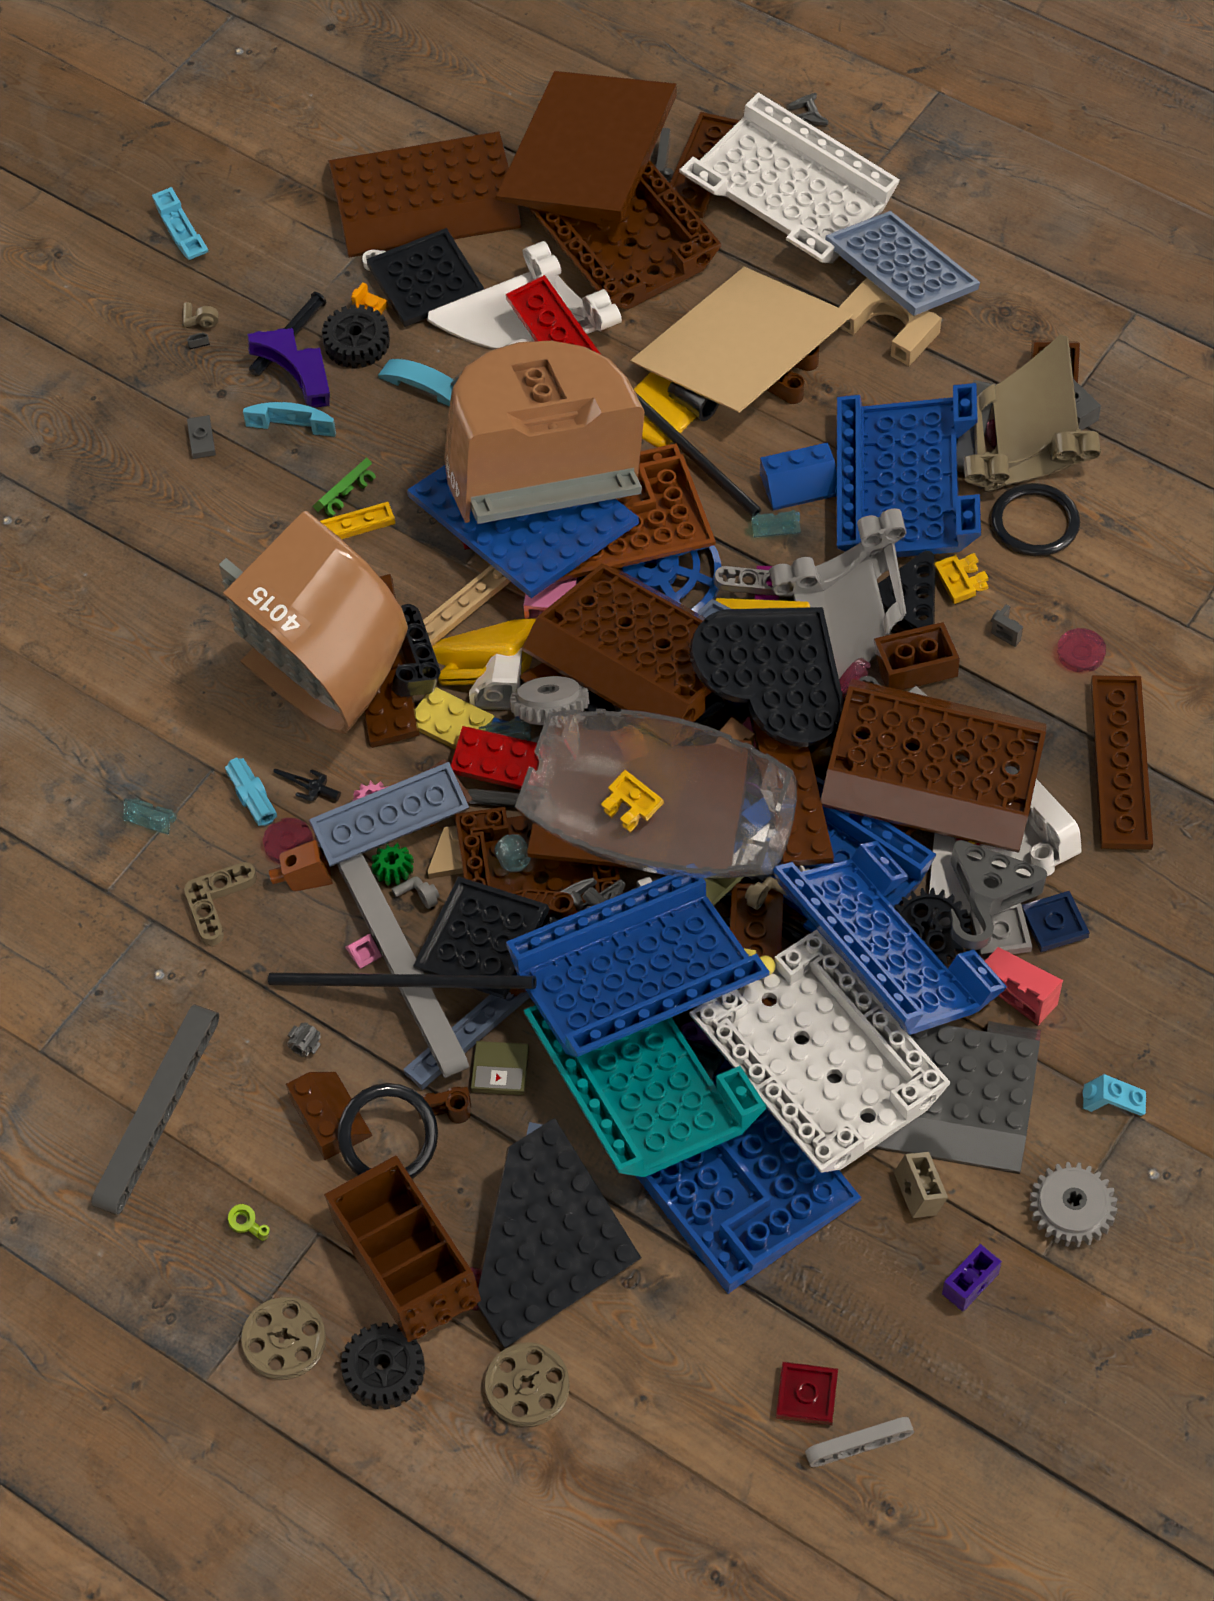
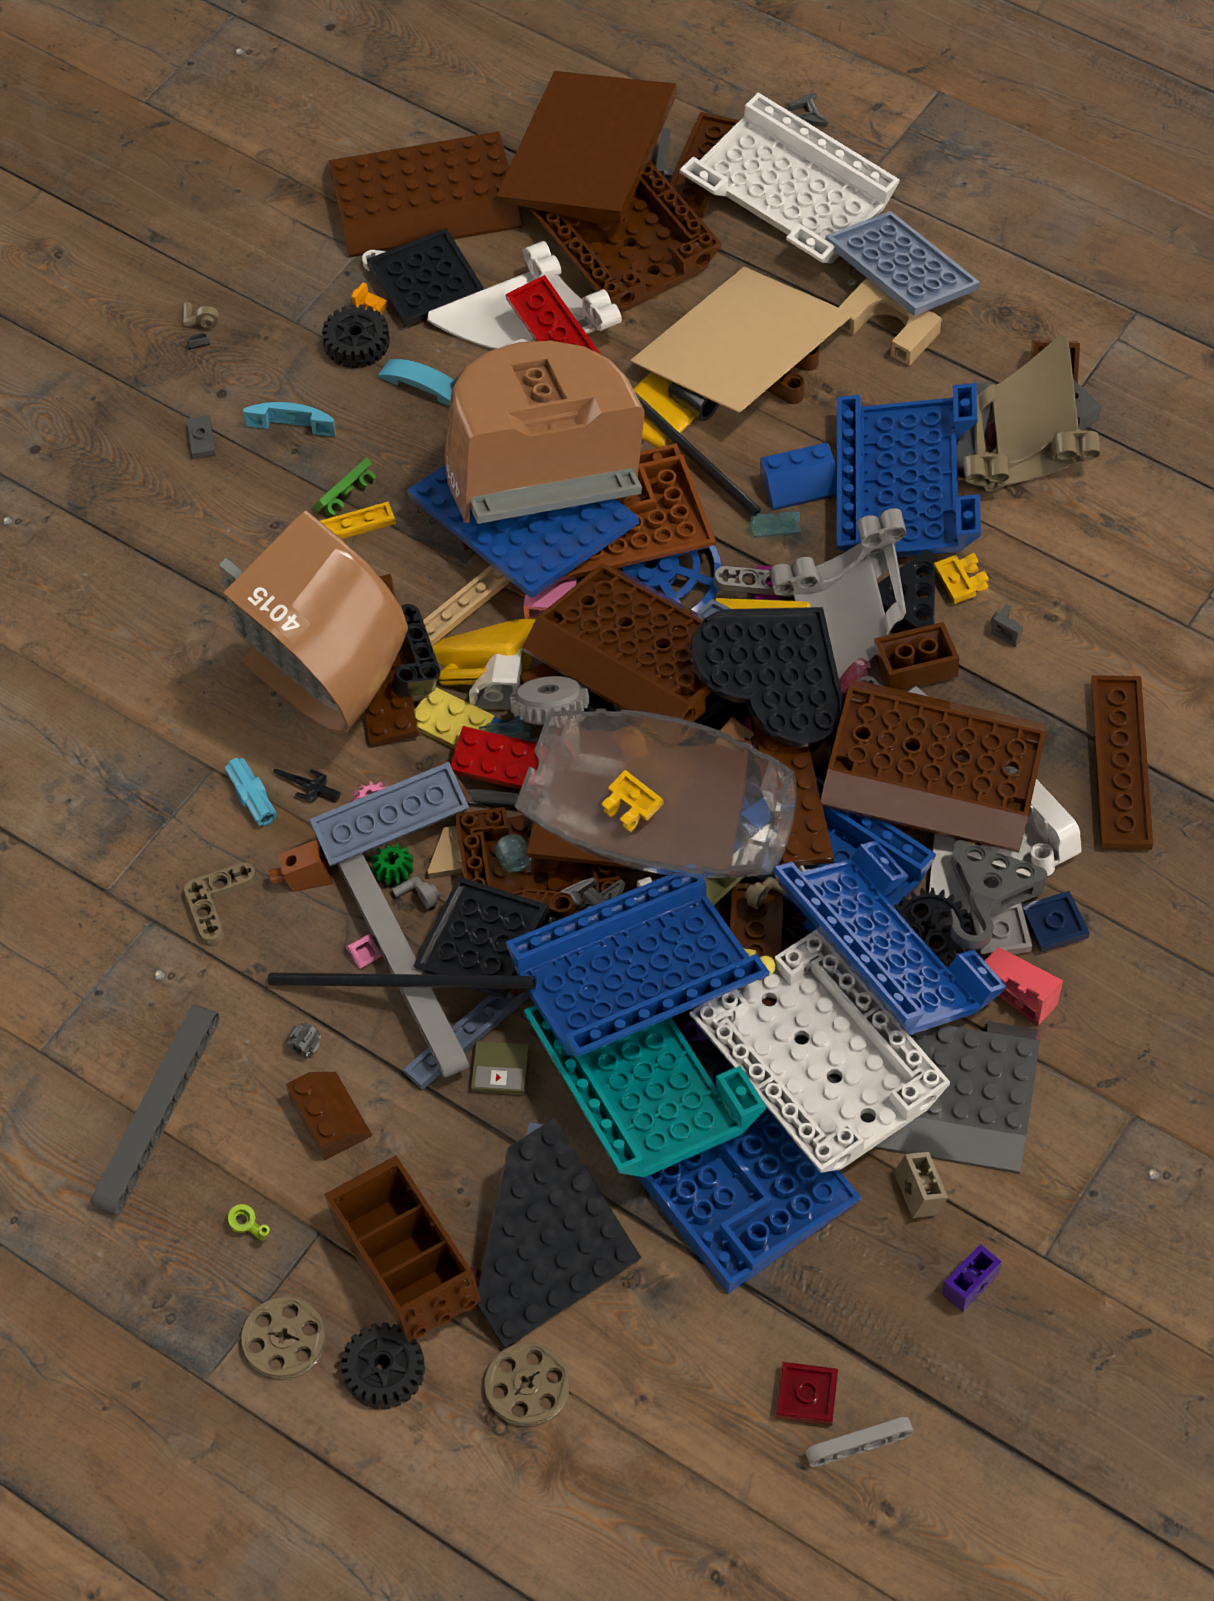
(147, 816): clear light blue hinge -> none
(178, 224): medium azure slope -> none
(285, 836): clear pink tile -> none
(297, 323): black axle -> none
(303, 365): dark purple arch -> none
(391, 1090): black wedge -> none
(445, 1101): reddish brown plate -> none
(1038, 489): black wedge -> none
(1071, 1222): light grey gear -> none
(1081, 650): clear pink tile -> none
(1115, 1092): medium azure bracket -> none

